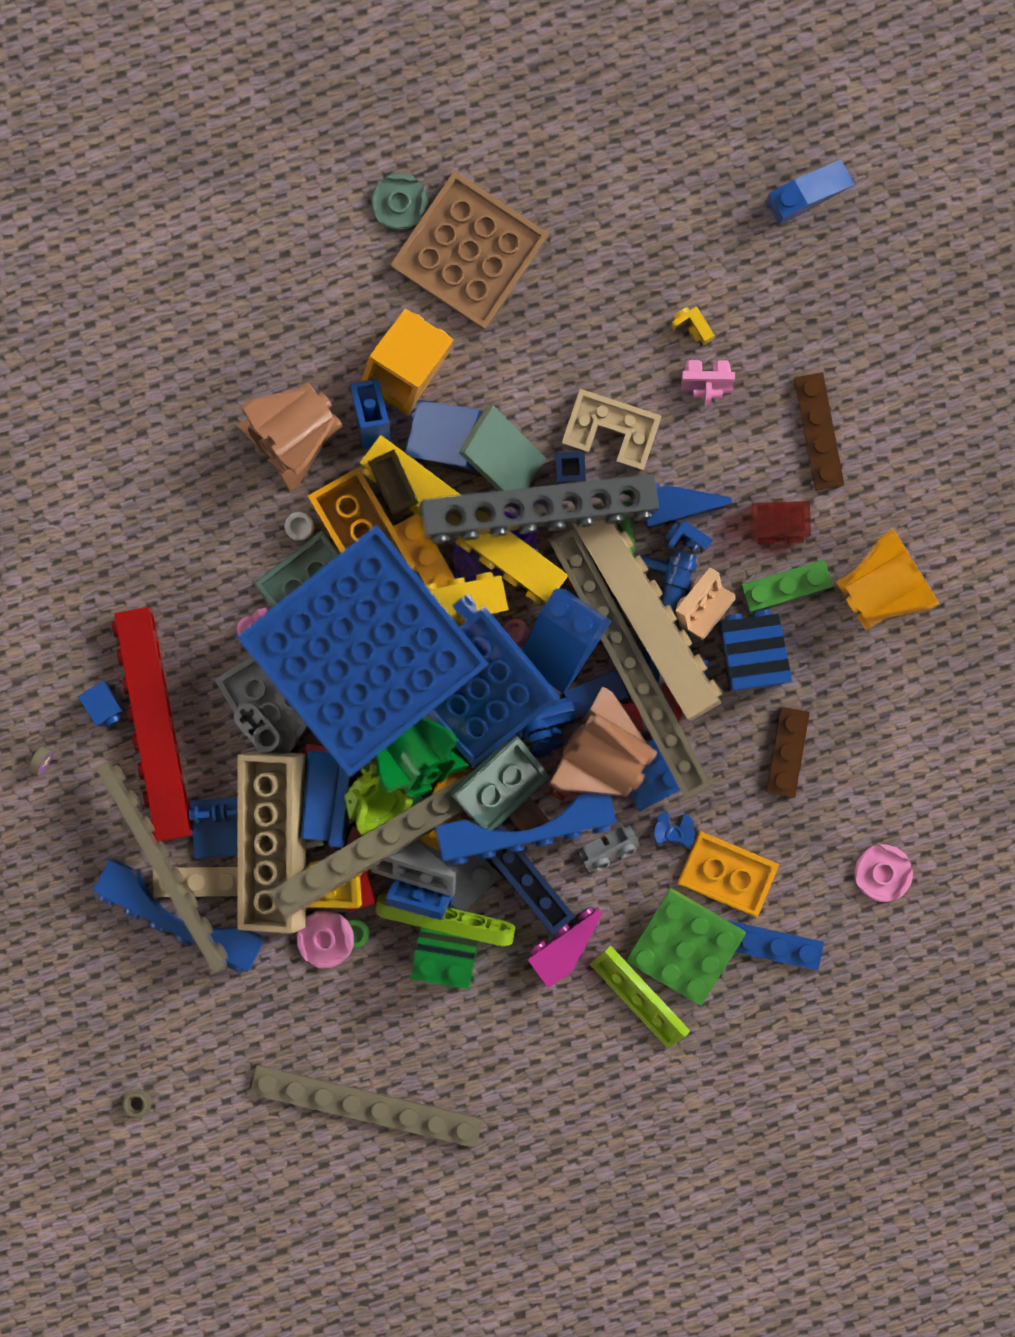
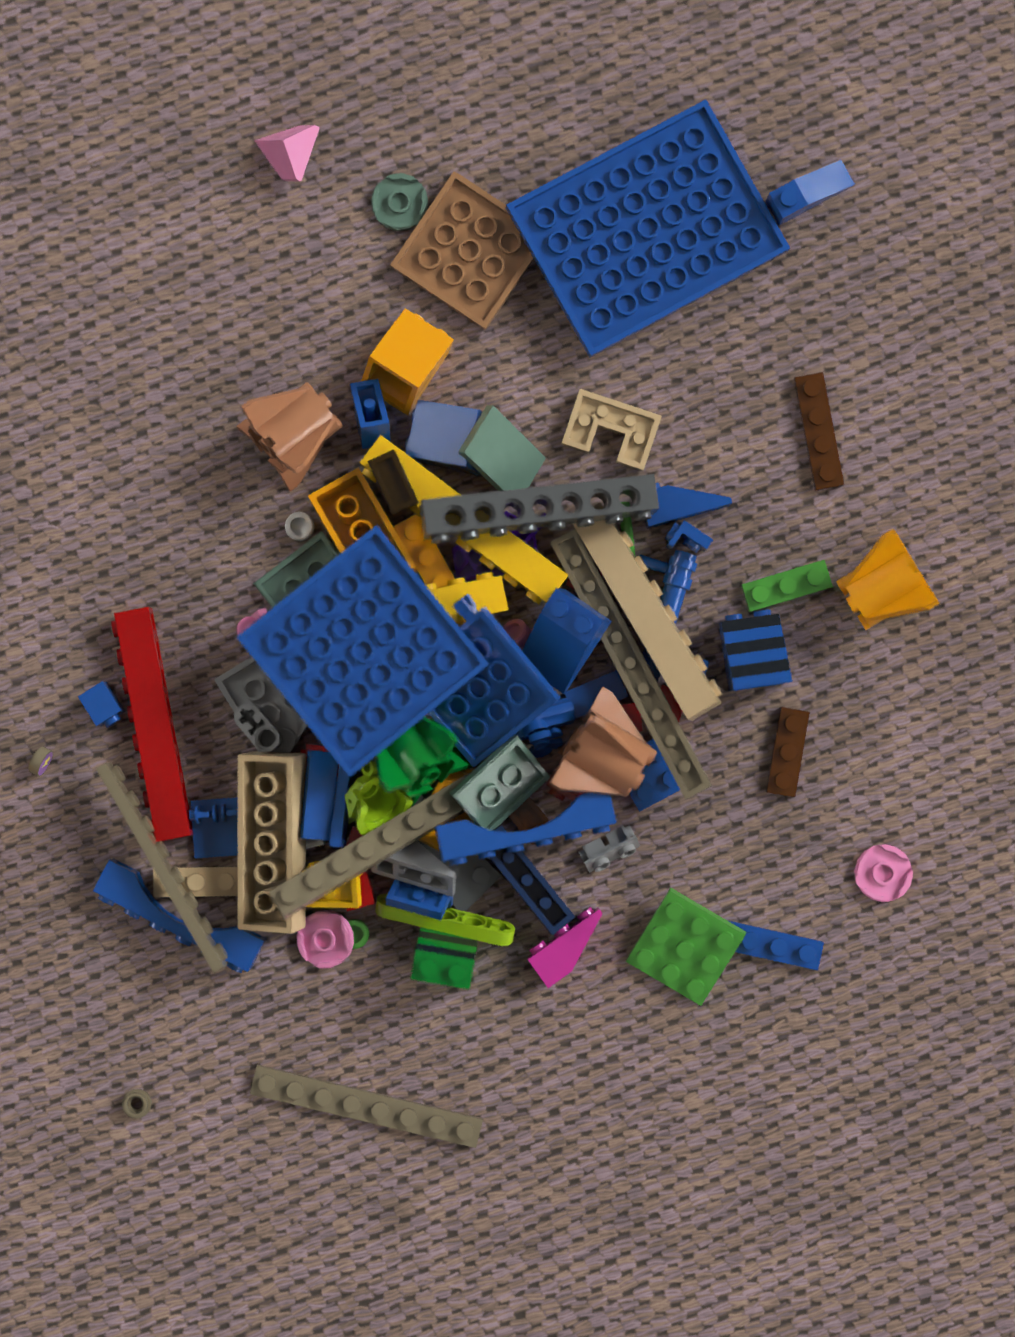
(289, 150): none -> bright pink slope
(570, 467): dark blue brick -> none
(639, 997): lime plate -> none
(647, 228): none -> blue plate
(683, 835): blue piece -> none
(699, 327): yellow bracket -> none
(704, 604): light nougat bracket -> none
(707, 383): bright pink hips -> none
(728, 874): light orange tile -> none
(780, 521): clear red brick -> none

